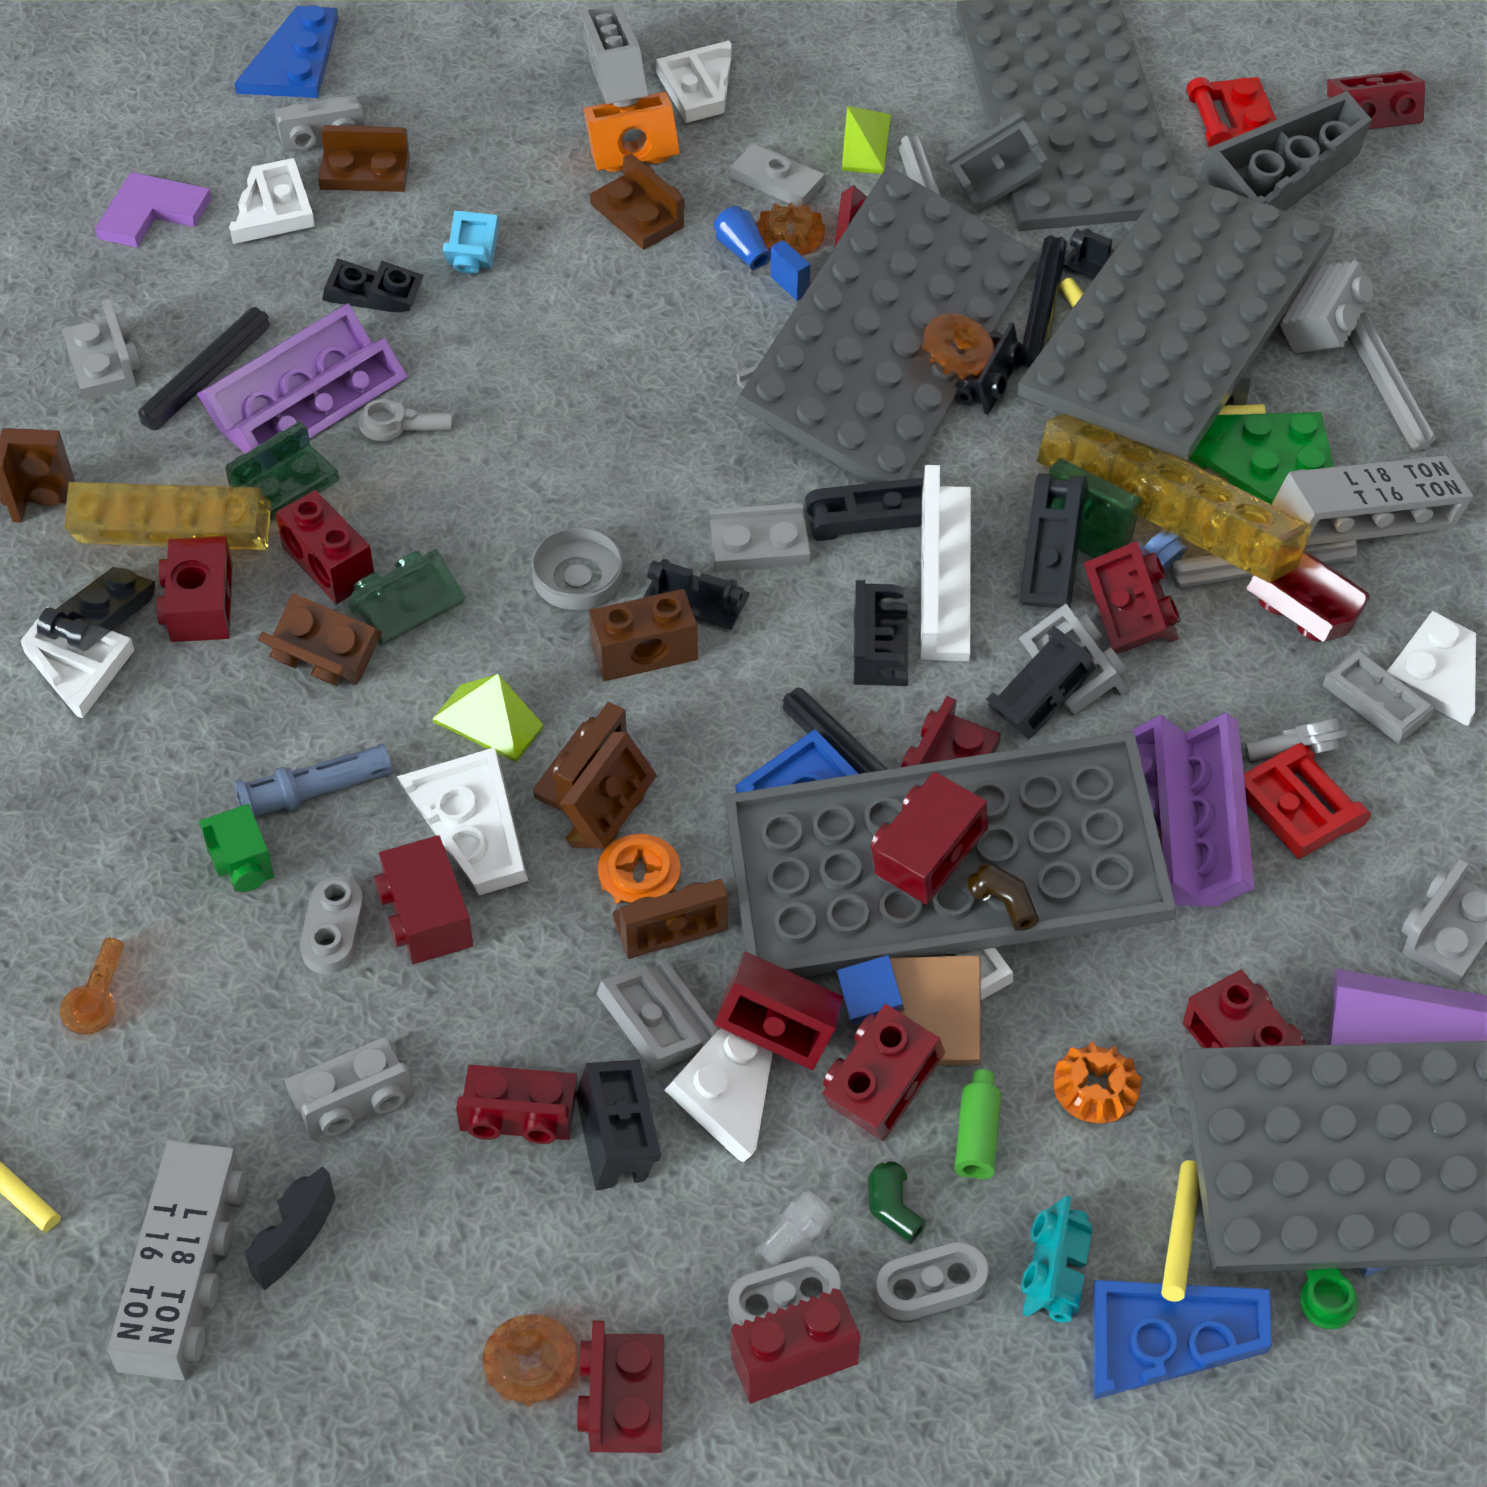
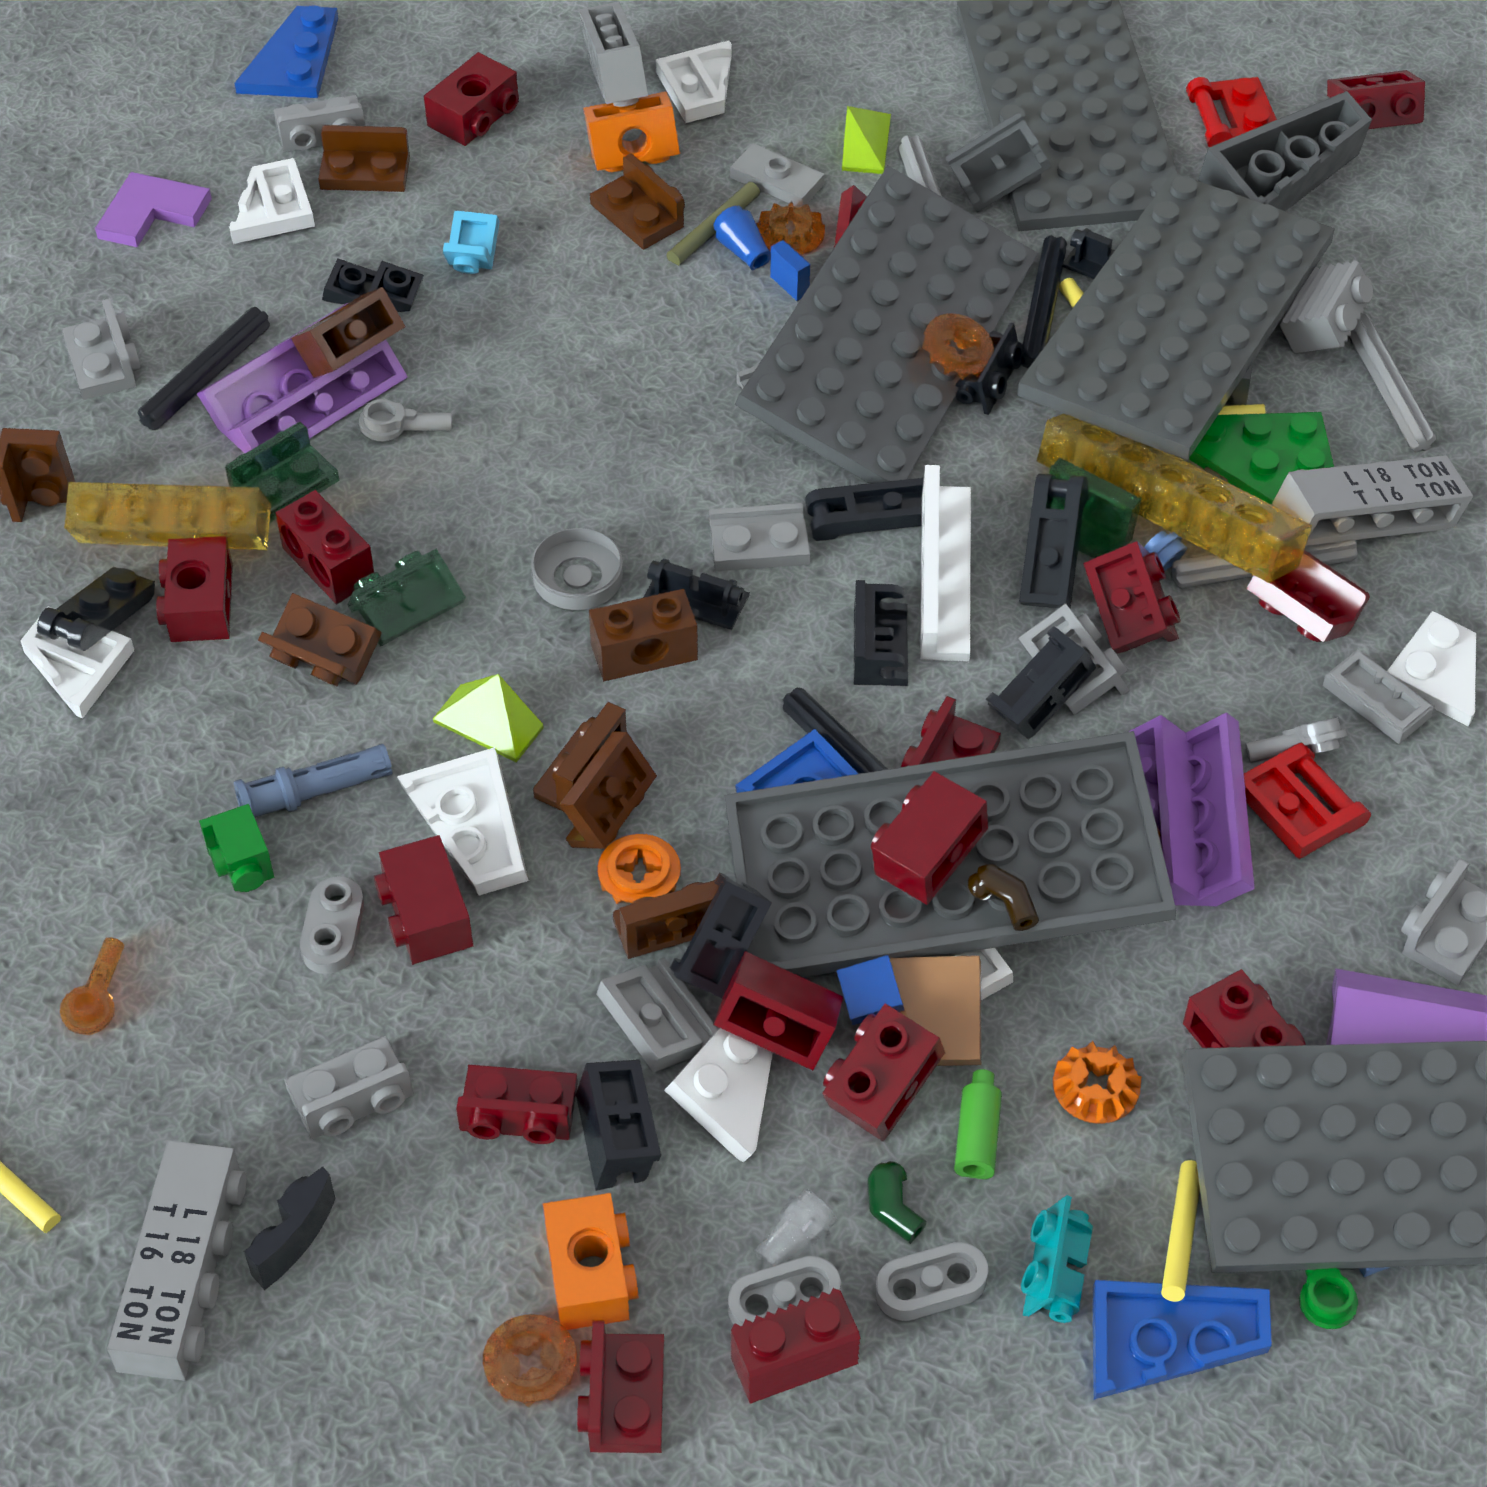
(348, 332): none -> reddish brown brick
(471, 99): none -> dark red brick
(582, 1230): none -> orange brick
(705, 230): none -> olive bar
(722, 936): none -> black hinge

